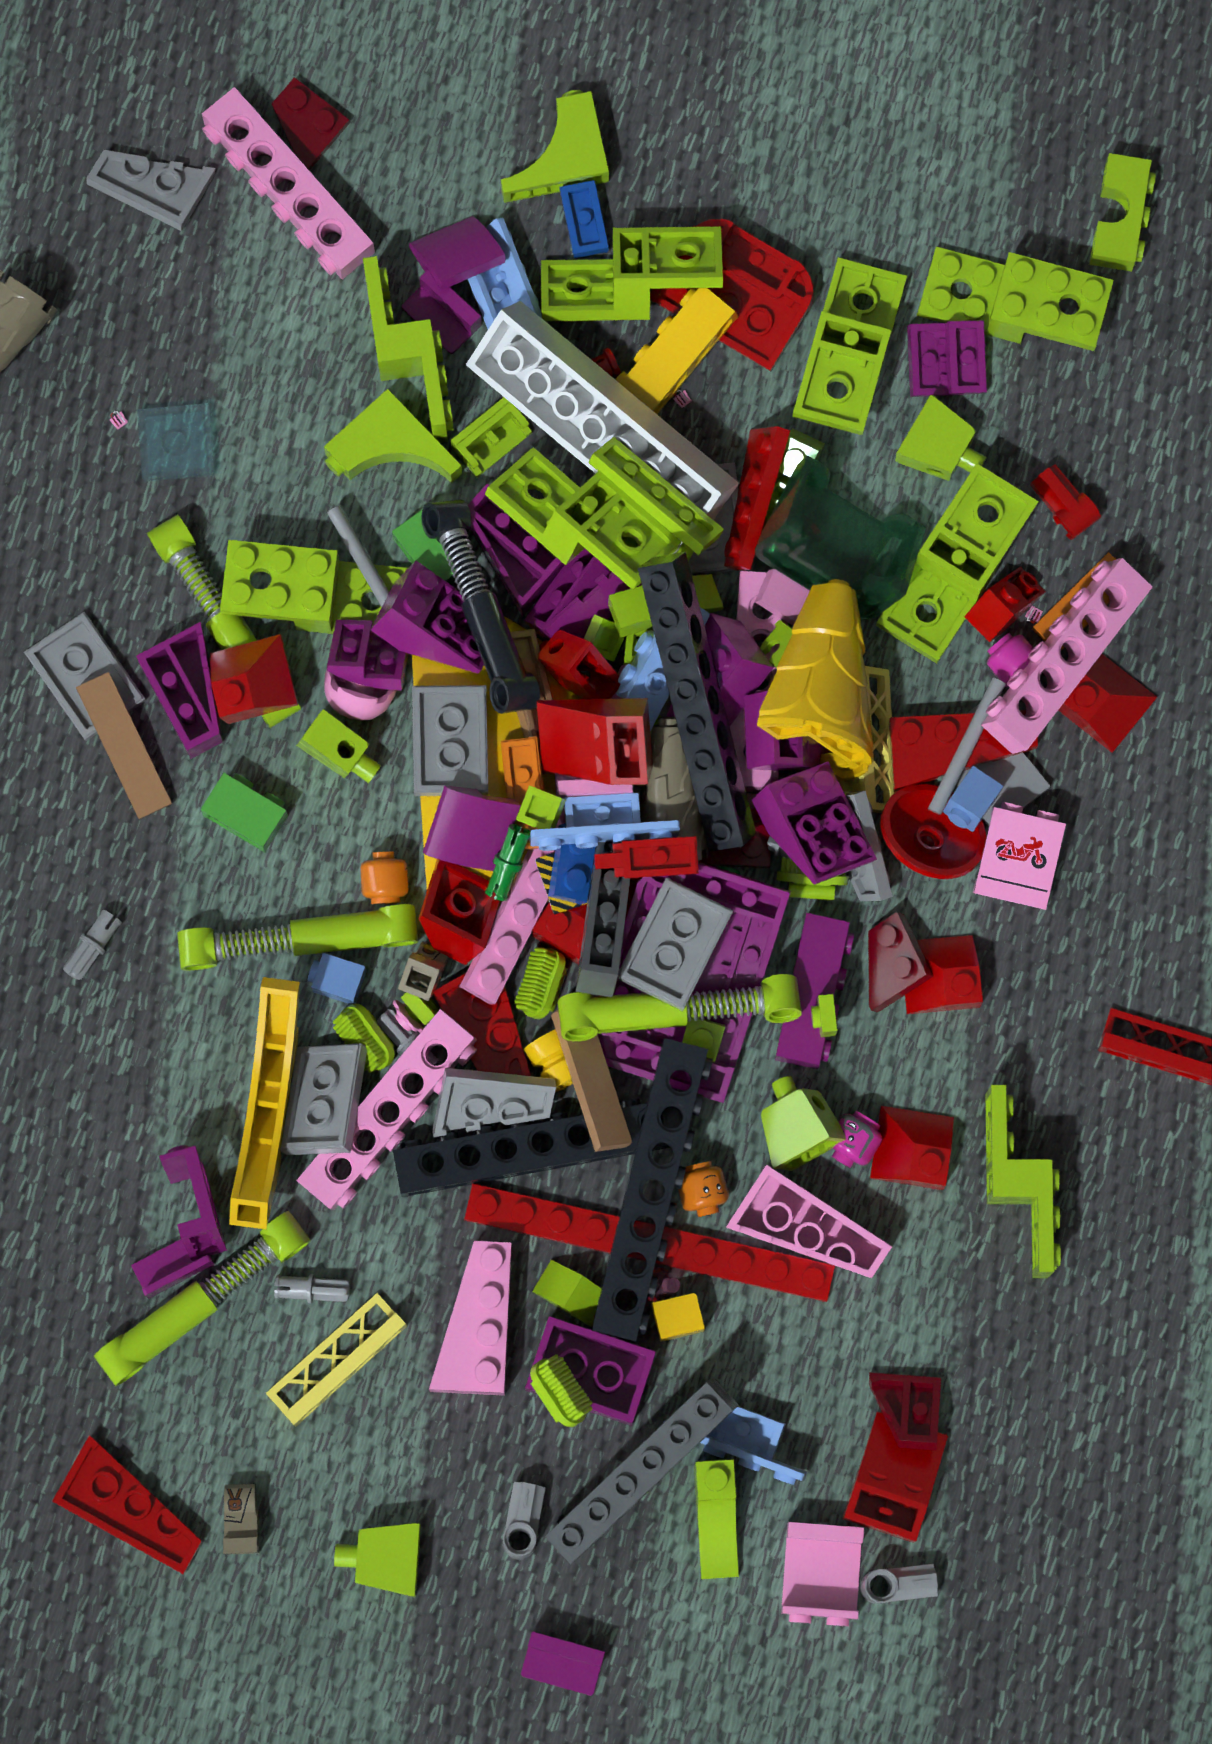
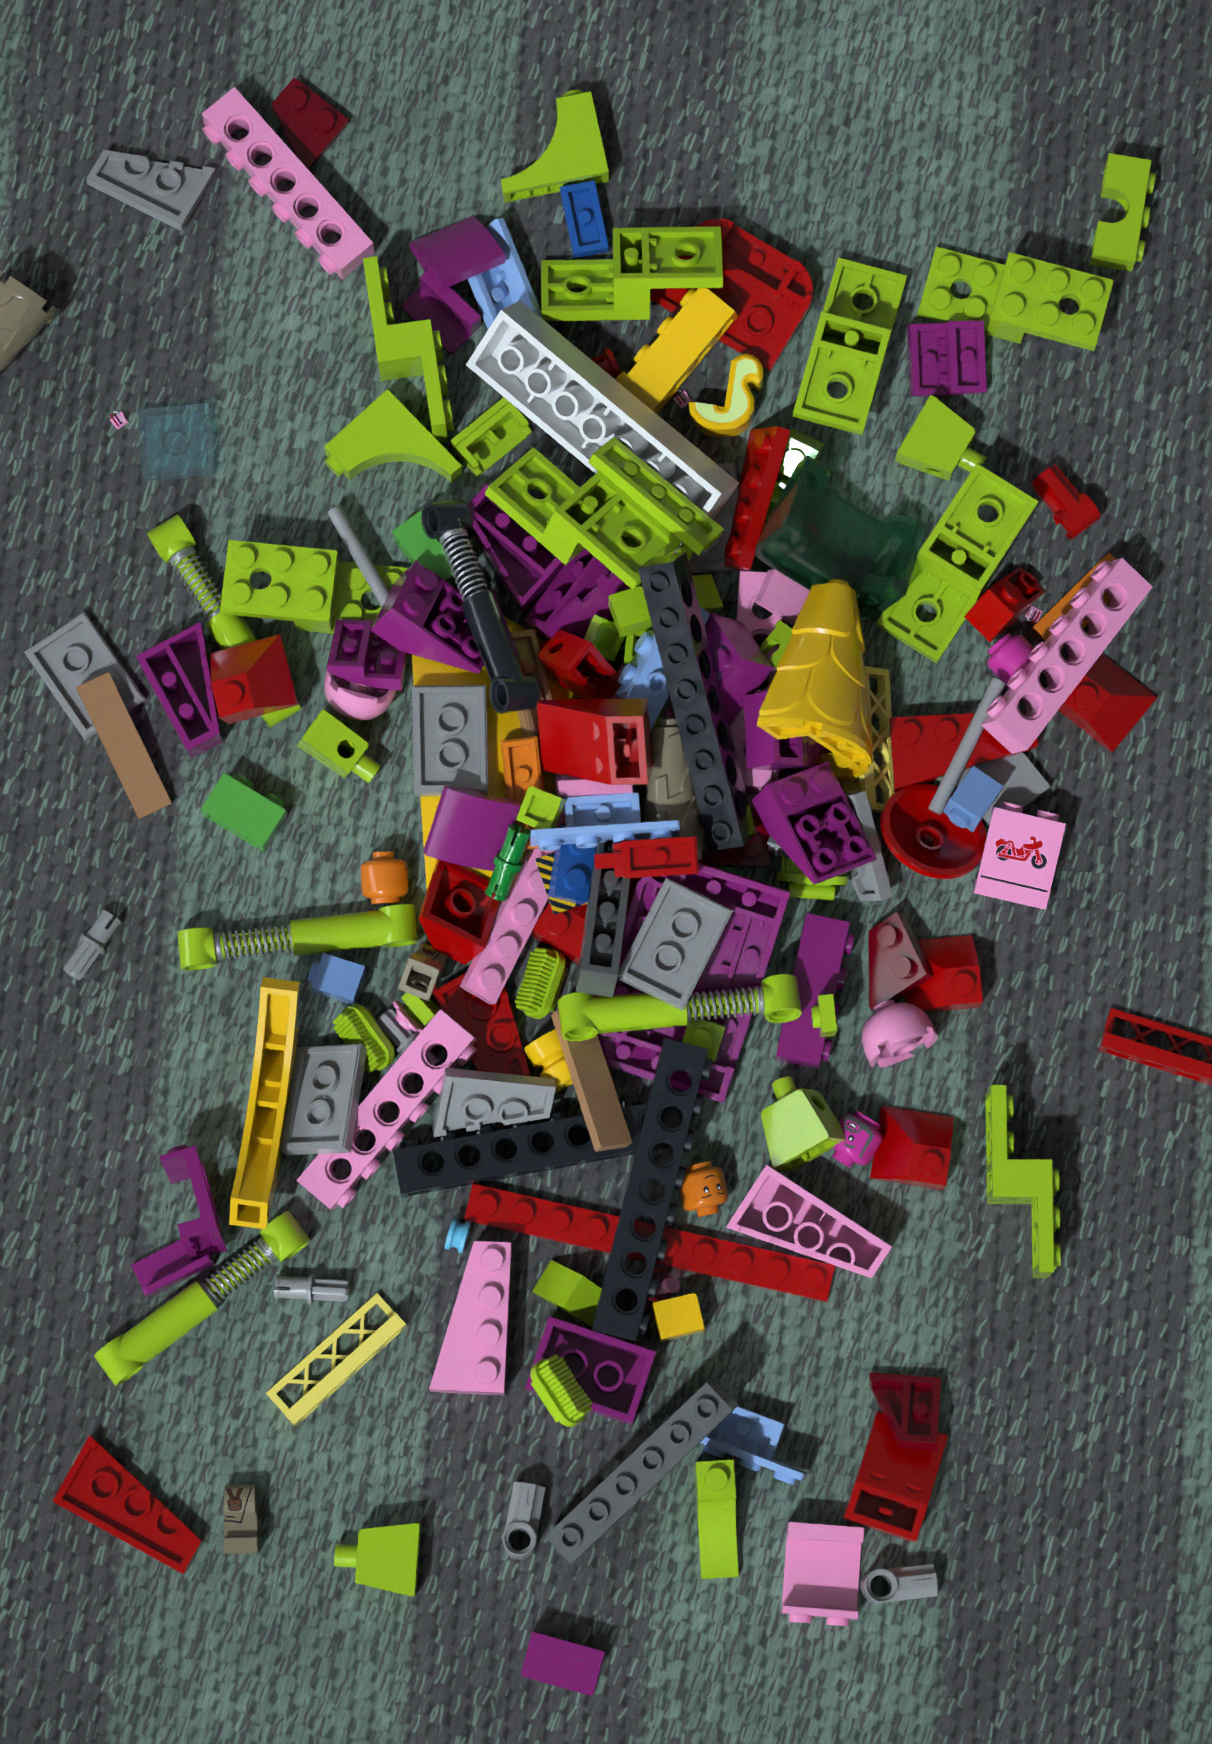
(457, 1235): none -> medium azure bush
(738, 413): none -> yellow animal
(895, 1032): none -> bright pink cylinder

